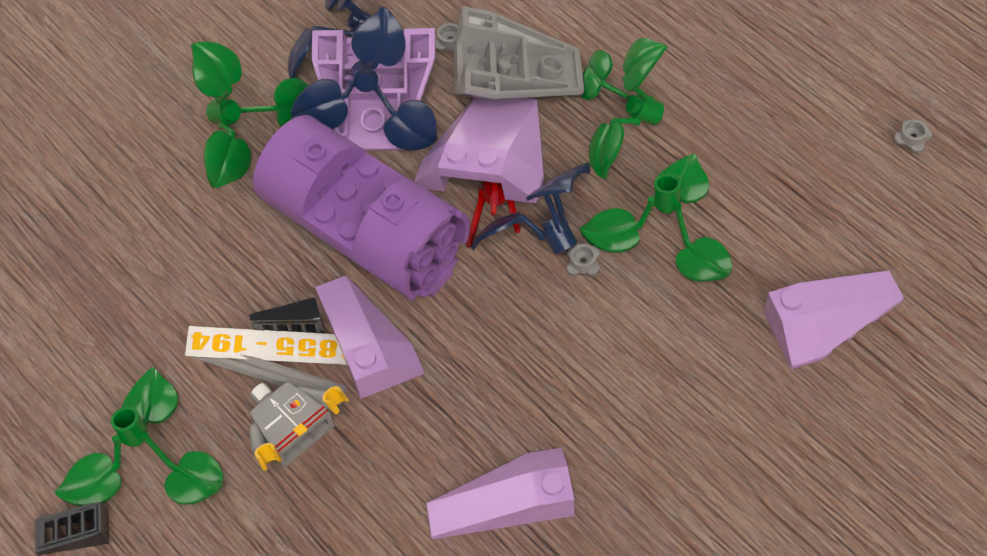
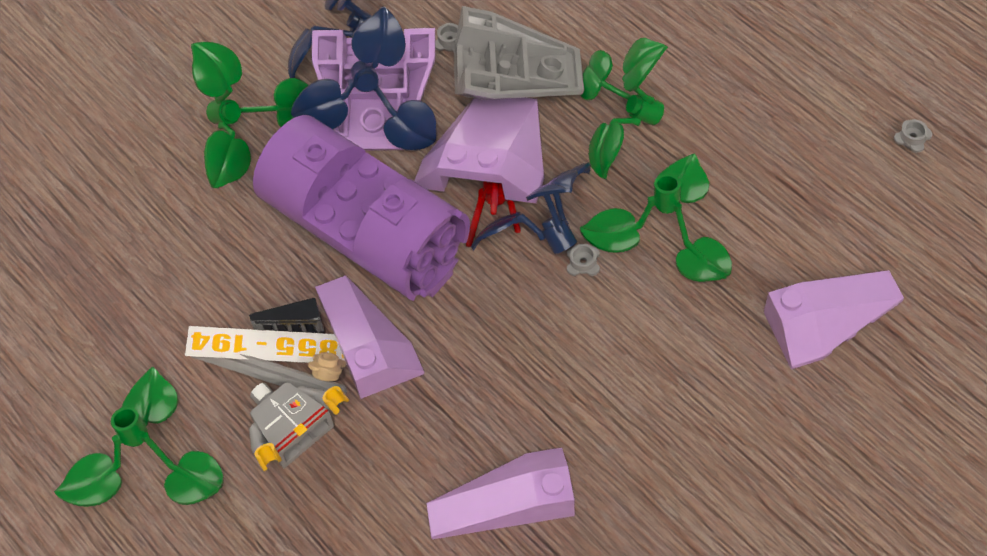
(96, 536): black slope -> none
(326, 366): none -> tan plate

